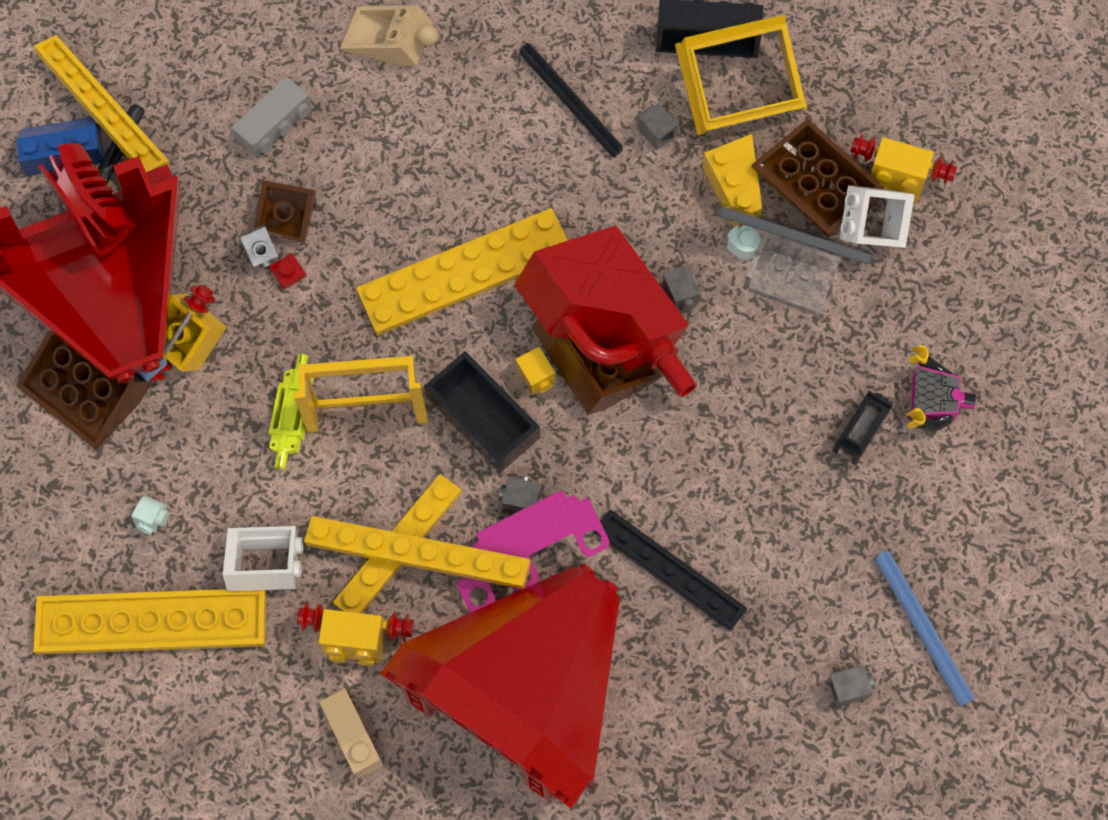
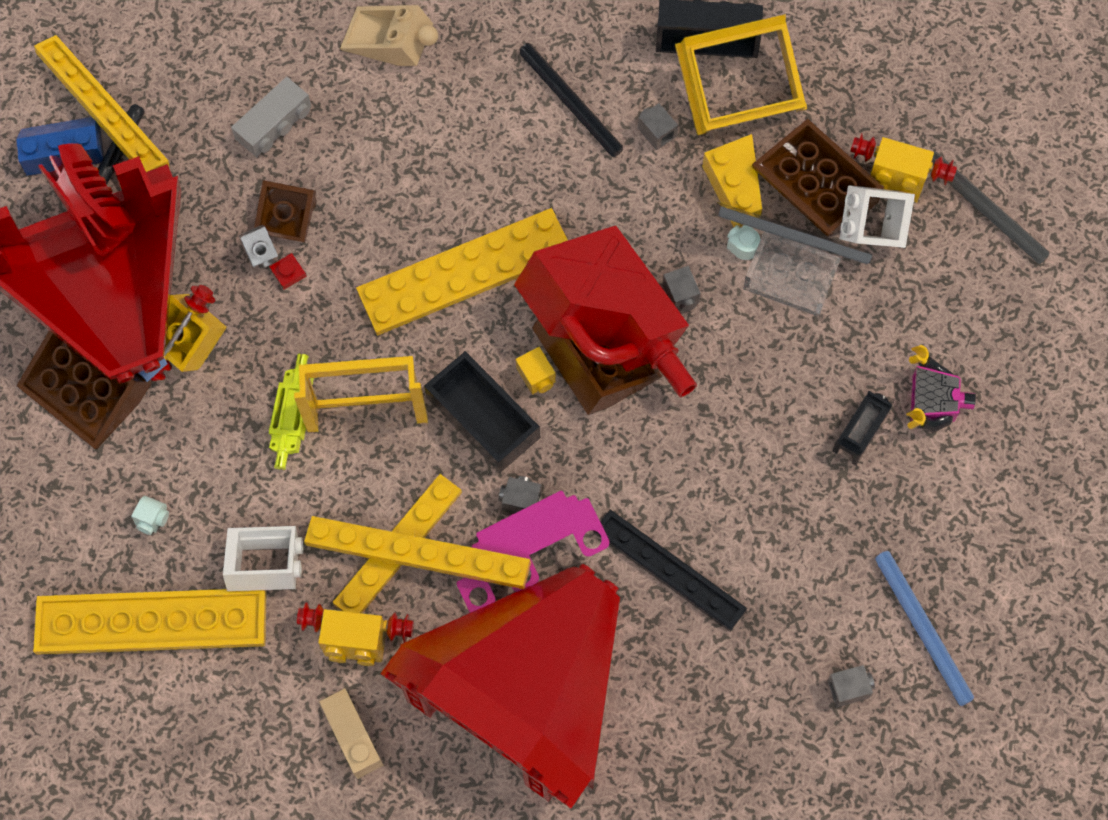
(997, 215): none -> dark grey axle

